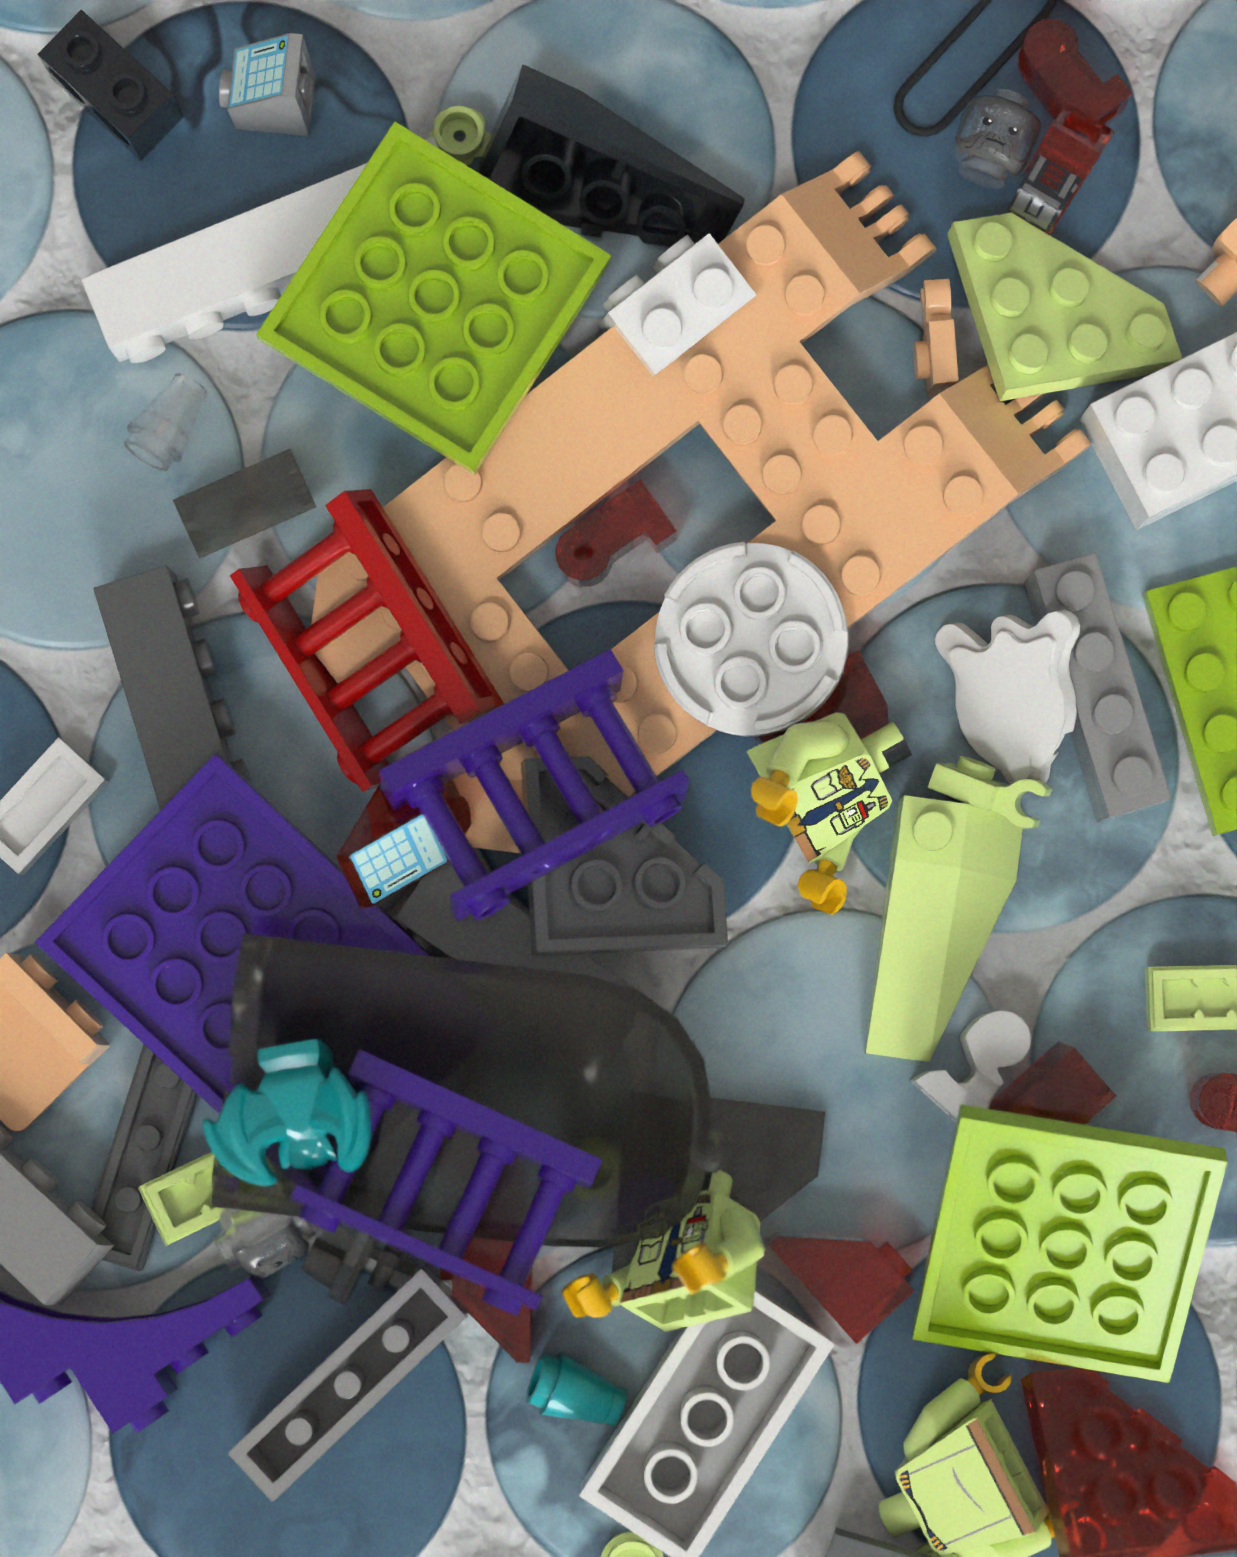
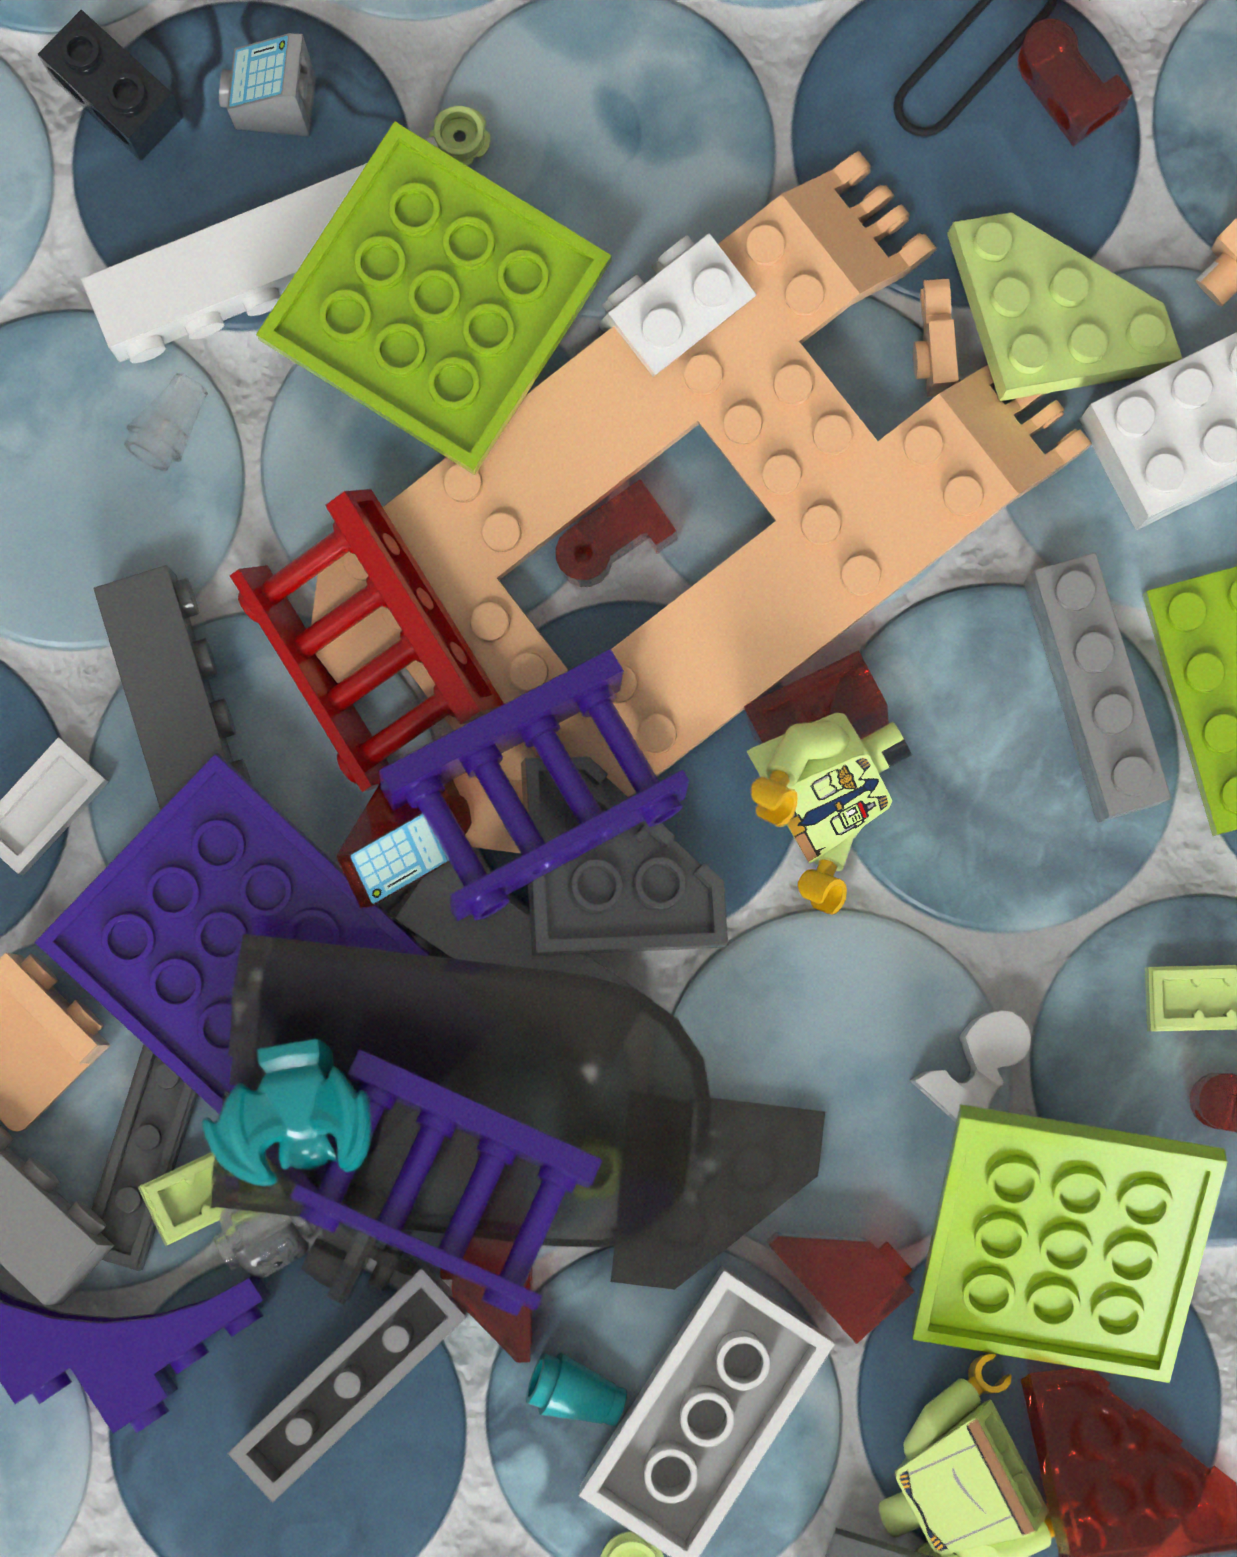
(245, 503): clear smoke hinge -> none
(599, 169): black wedge -> none
(687, 1272): yellowish green torso -> none
(751, 639): white tile -> none
(940, 905): yellowish green wedge -> none
(974, 784): yellowish green plate -> none
(996, 138): head -> none
(1015, 690): white tile -> none
(1057, 1088): clear red hinge -> none
(1059, 168): leg -> none

